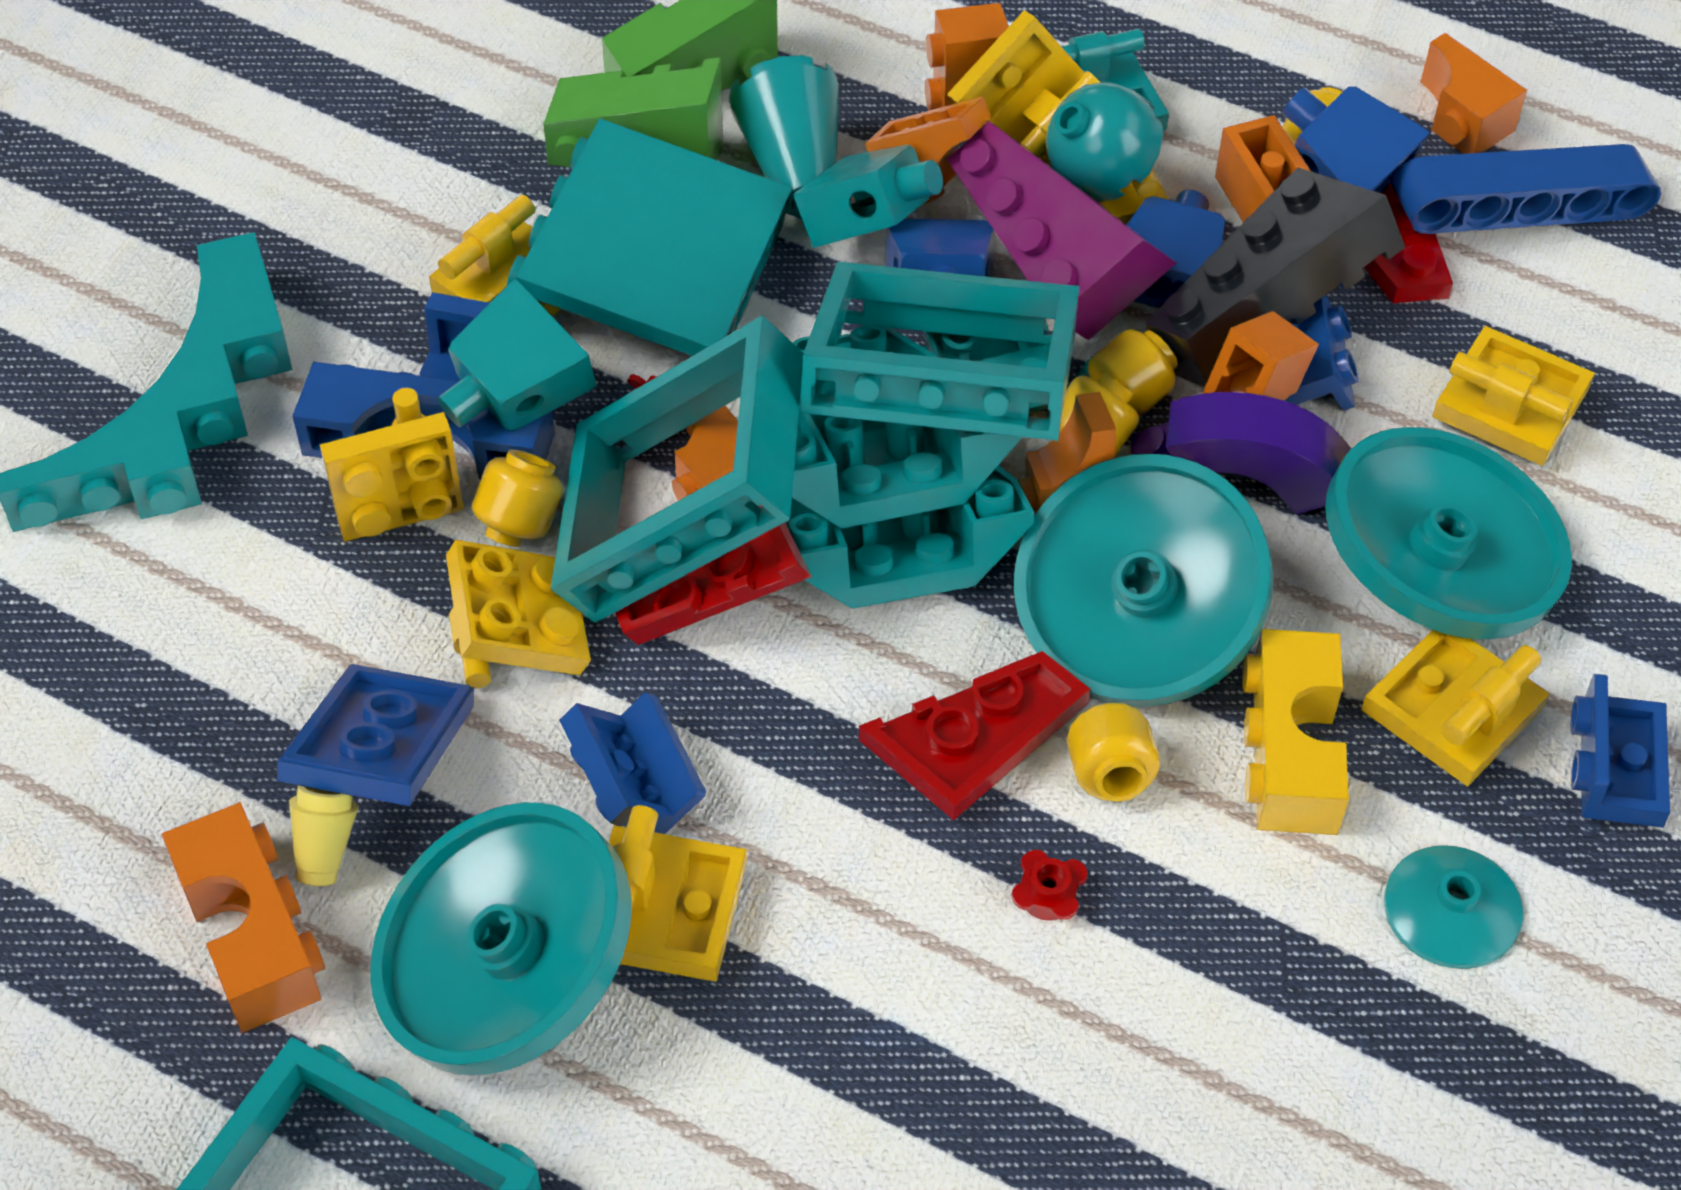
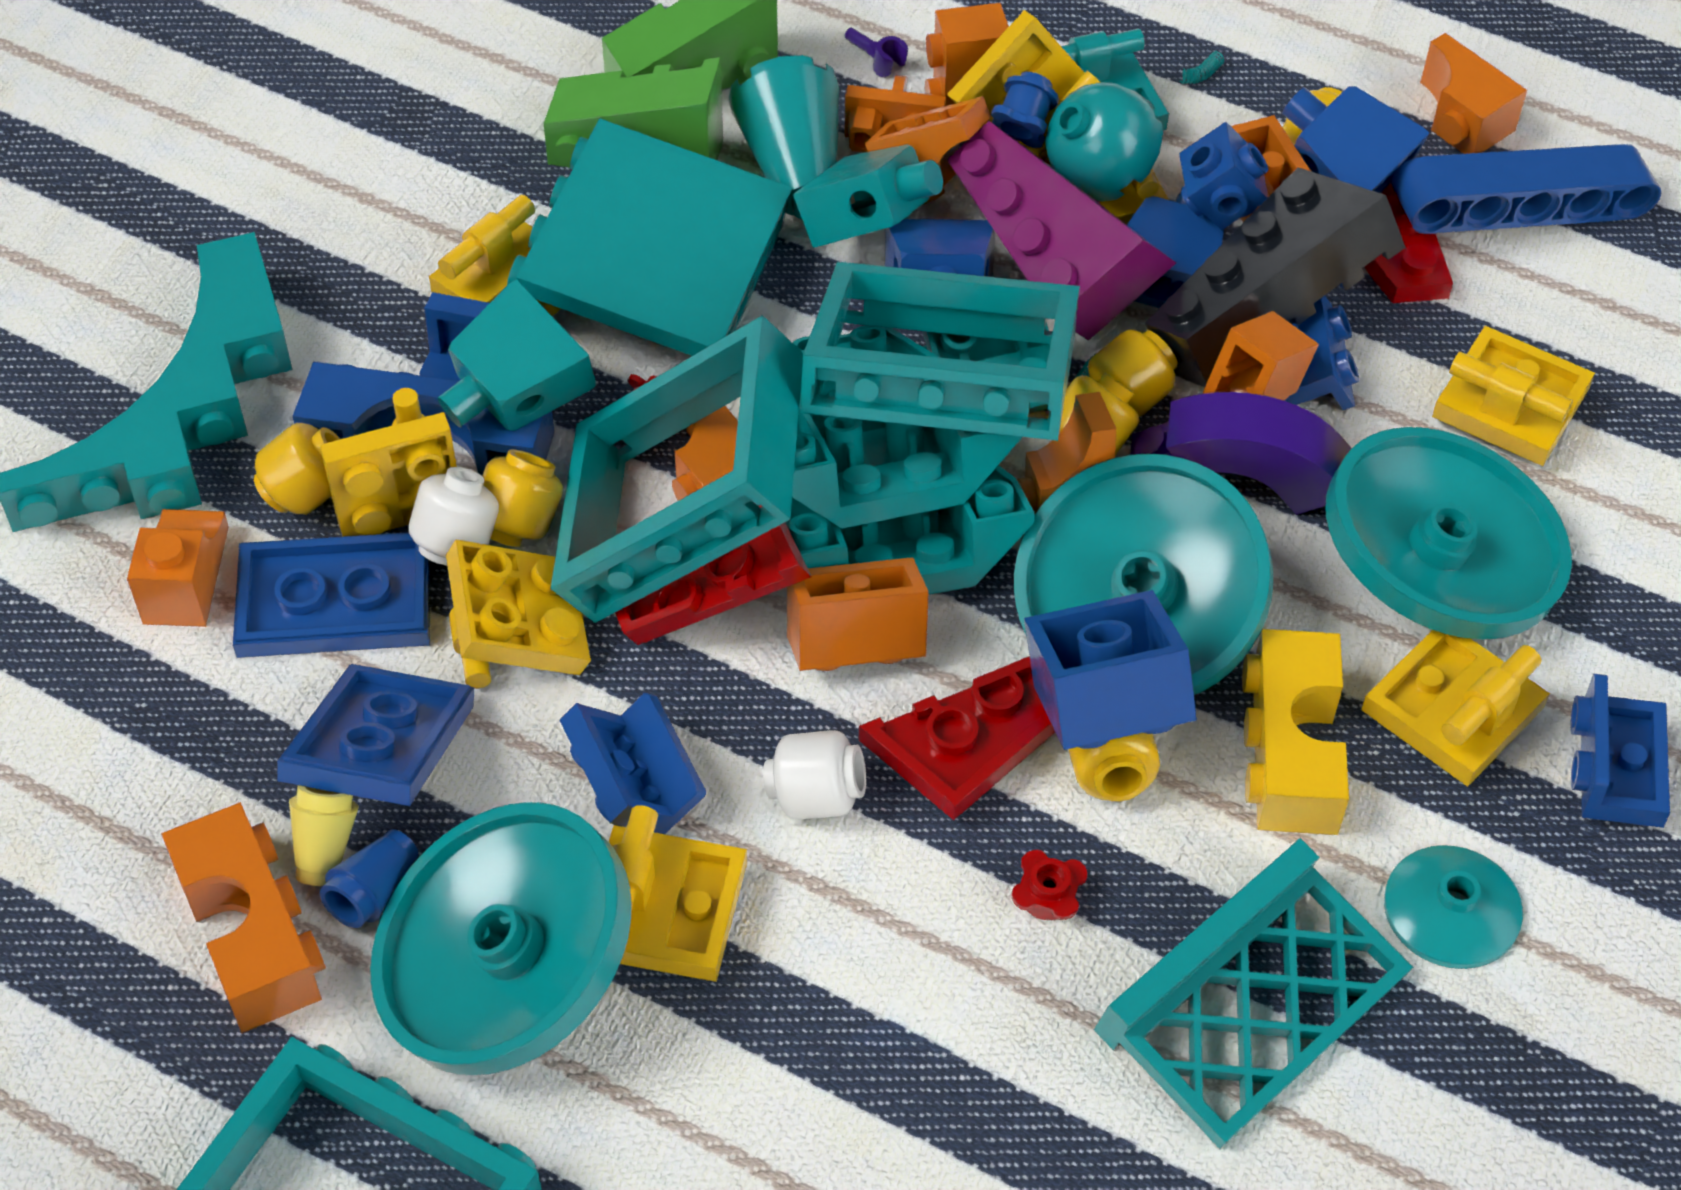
(178, 567): none -> orange arch
(293, 471): none -> yellow head
(331, 595): none -> blue tile
(363, 883): none -> blue cone
(452, 509): none -> white head
(815, 775): none -> white head
(858, 615): none -> orange brick
(871, 108): none -> orange hips
(884, 51): none -> dark purple hand
(1026, 108): none -> blue brick
(1110, 670): none -> blue brick
(1201, 961): none -> teal fence
(1208, 64): none -> teal leg
(1223, 176): none -> blue brick

